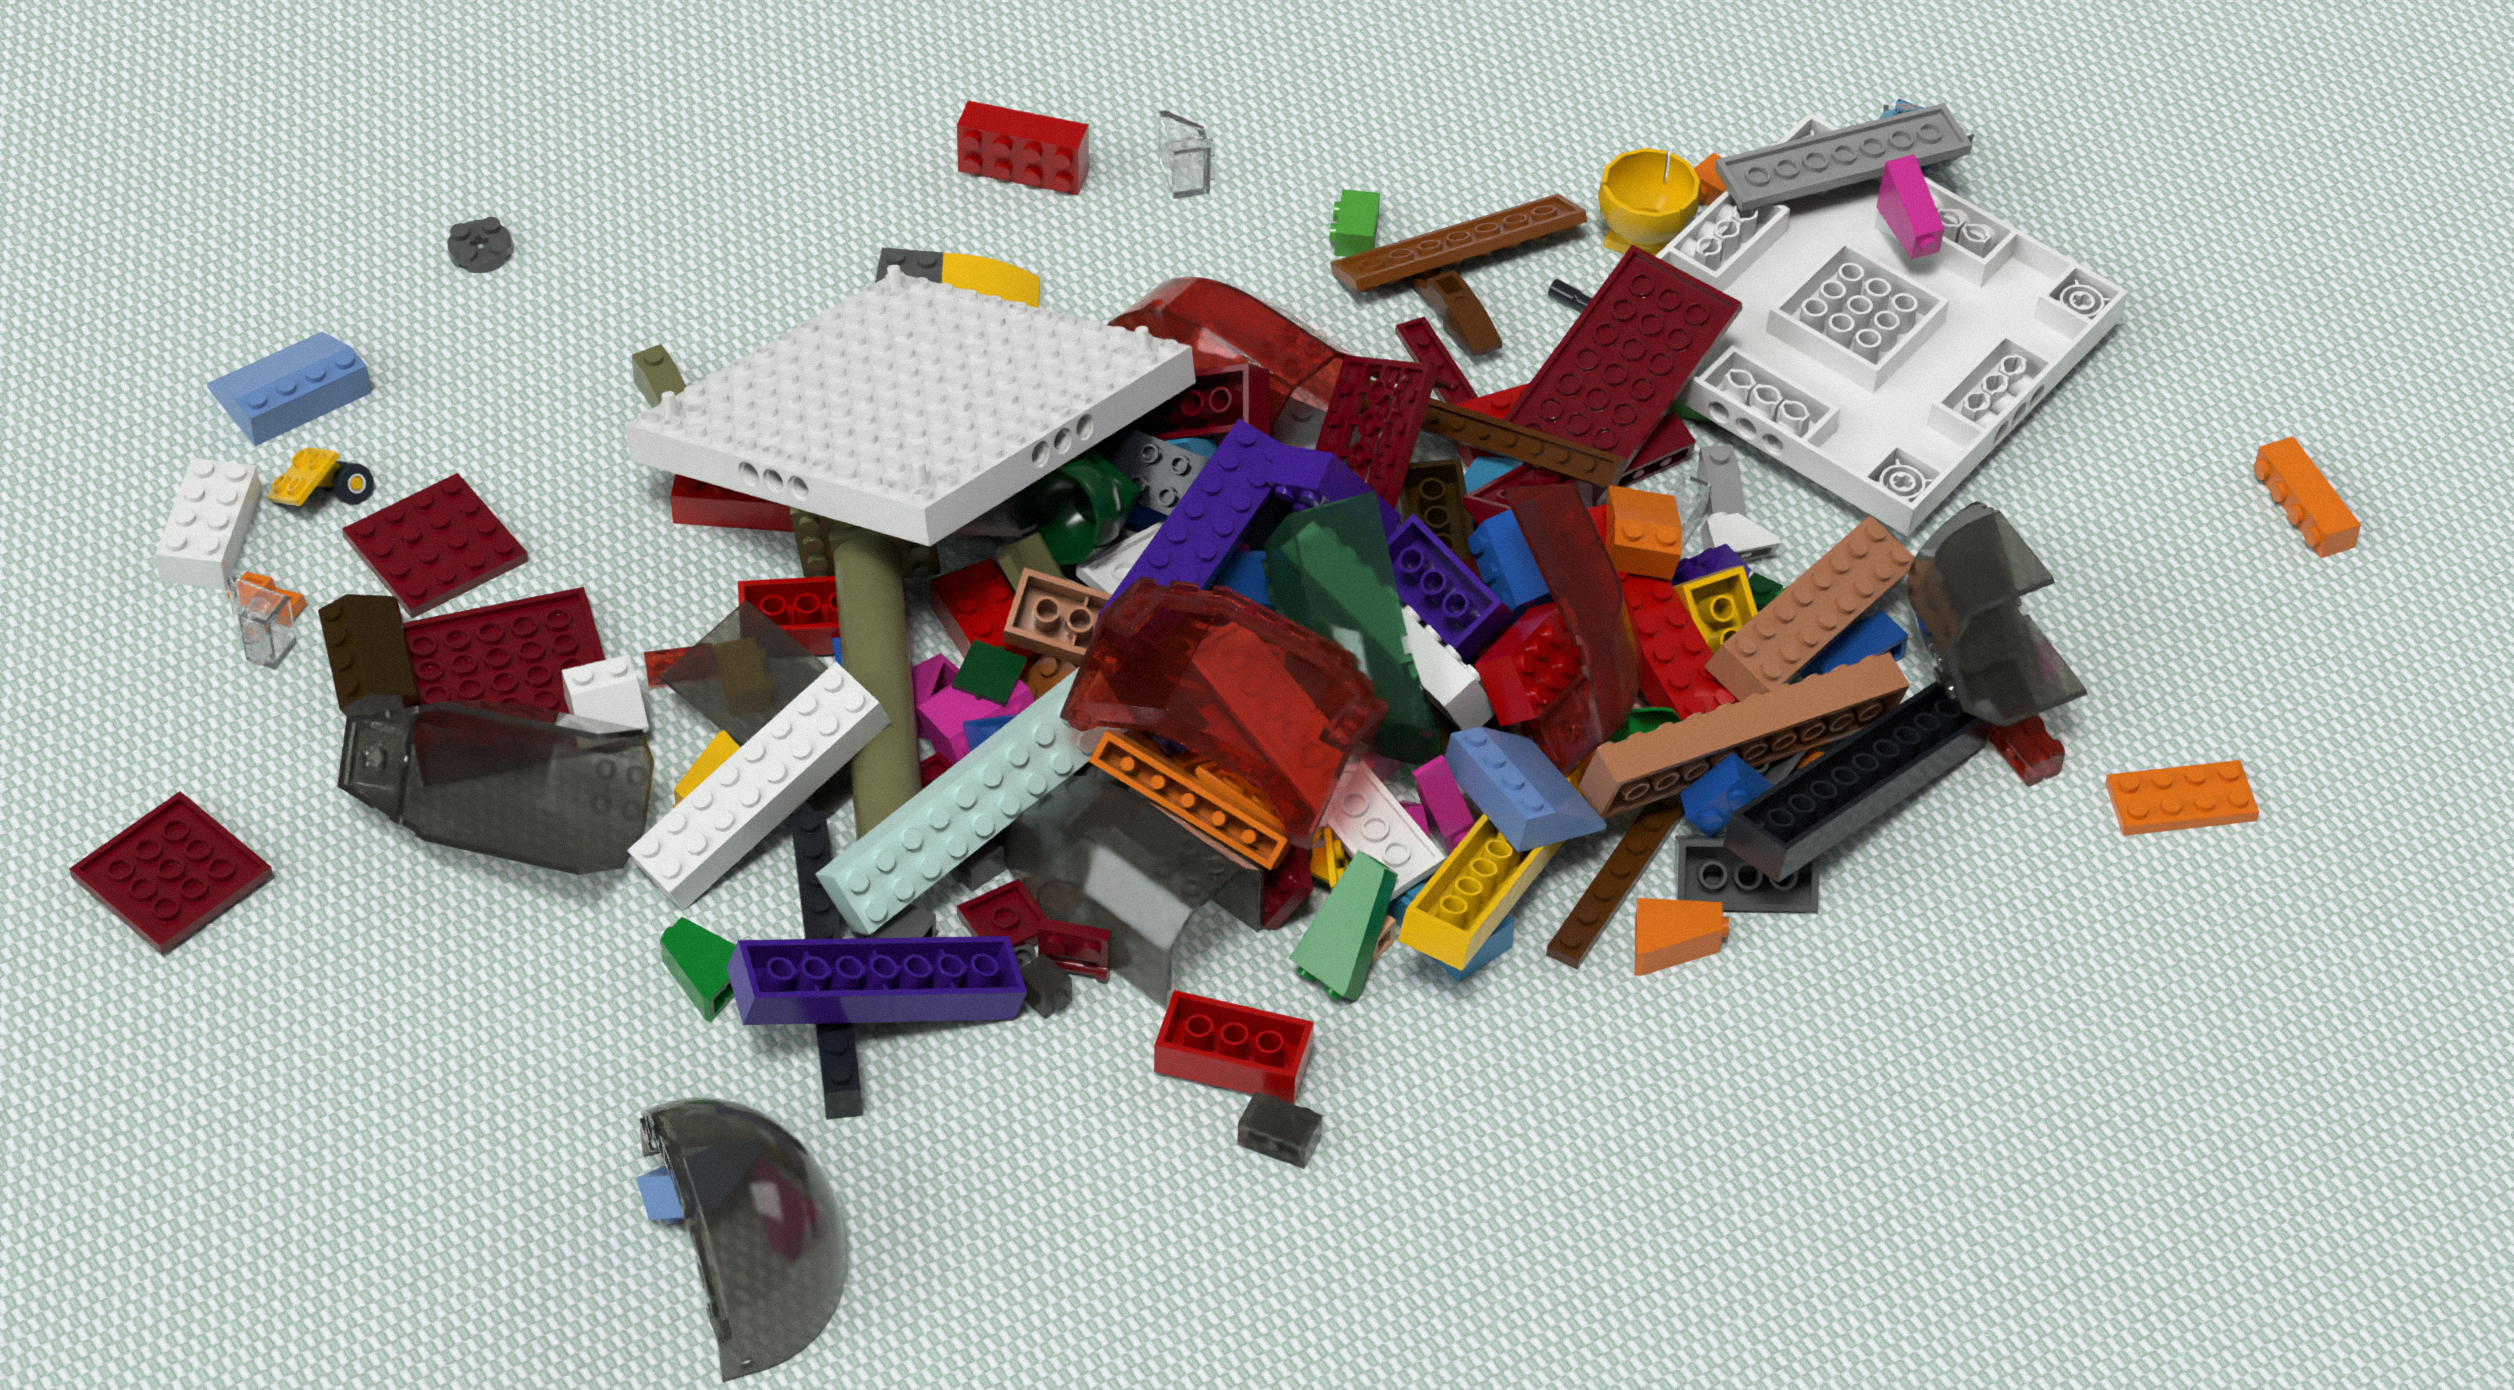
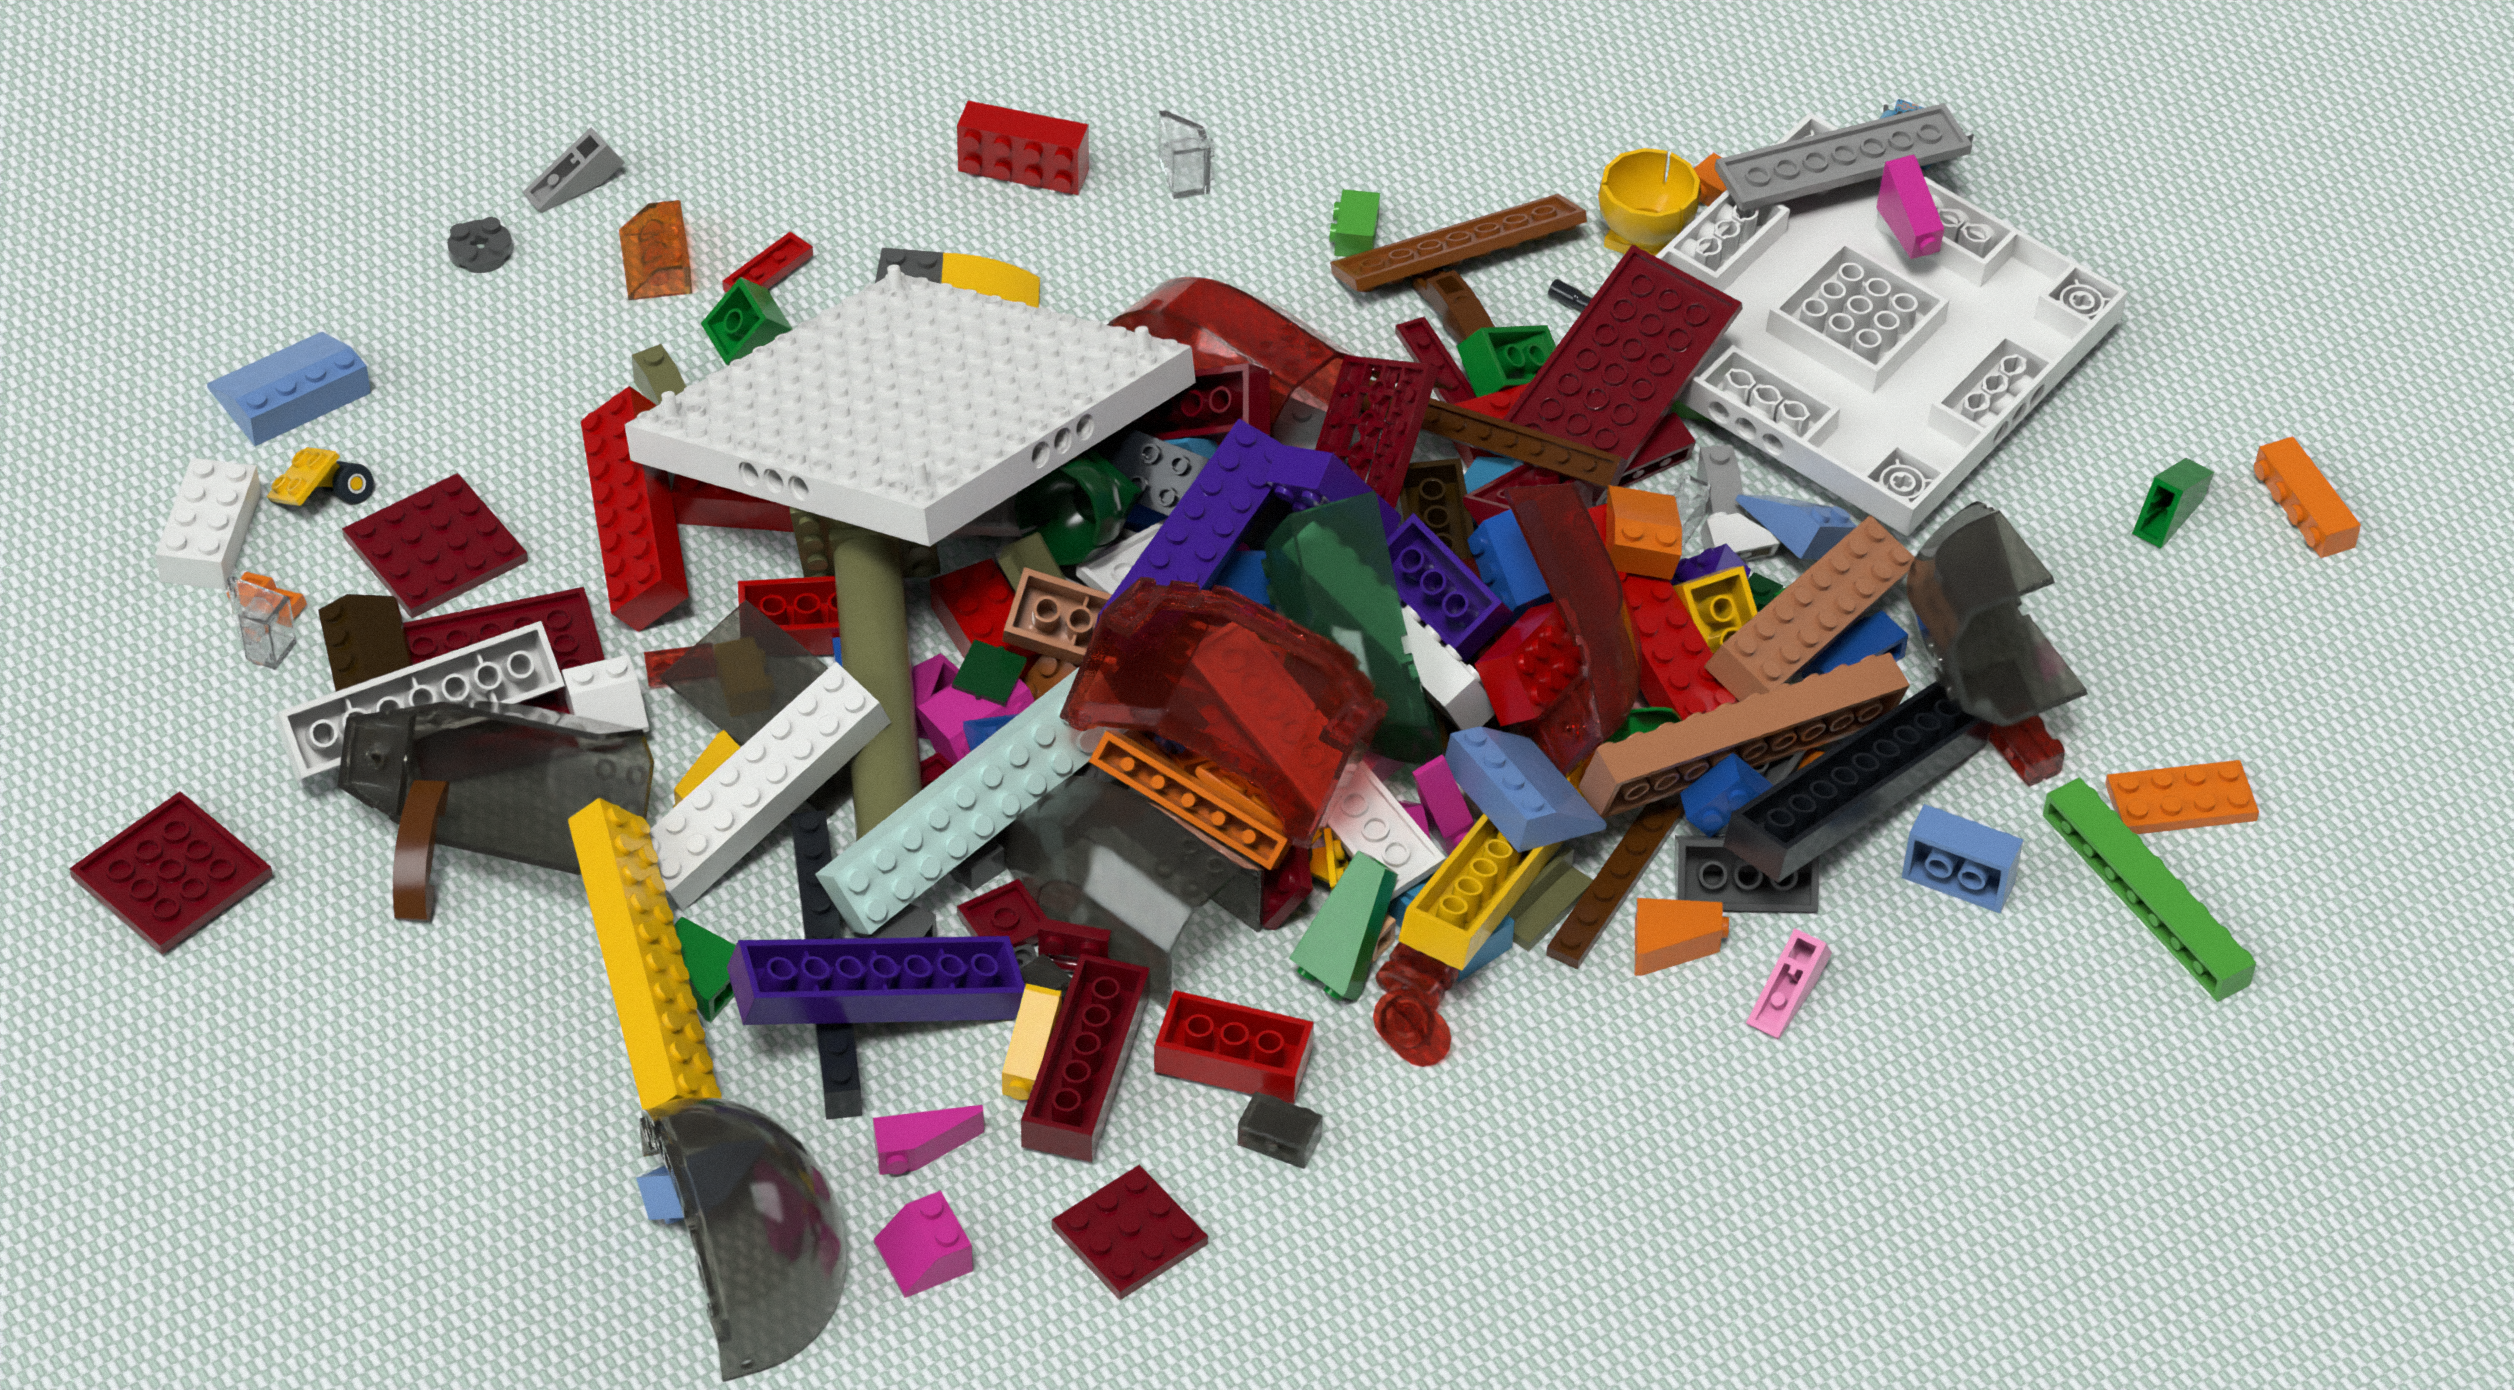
(415, 849): none -> reddish brown slope
(499, 669): none -> white brick
(577, 170): none -> light grey slope
(632, 517): none -> red brick
(642, 955): none -> yellow brick
(656, 252): none -> clear orange slope
(744, 320): none -> green slope
(773, 262): none -> red plate
(919, 1138): none -> dark pink slope
(924, 1245): none -> dark pink slope
(1030, 1039): none -> yellow slope
(1085, 1057): none -> dark red brick
(1129, 1232): none -> dark red plate
(1412, 1027): none -> clear red piece
(1417, 972): none -> clear red brick
(1505, 356): none -> green slope
(1548, 900): none -> olive panel
(1789, 983): none -> bright pink slope
(1800, 525): none -> medium blue slope
(1962, 858): none -> medium blue brick
(2149, 889): none -> bright green brick
(2172, 500): none -> green slope

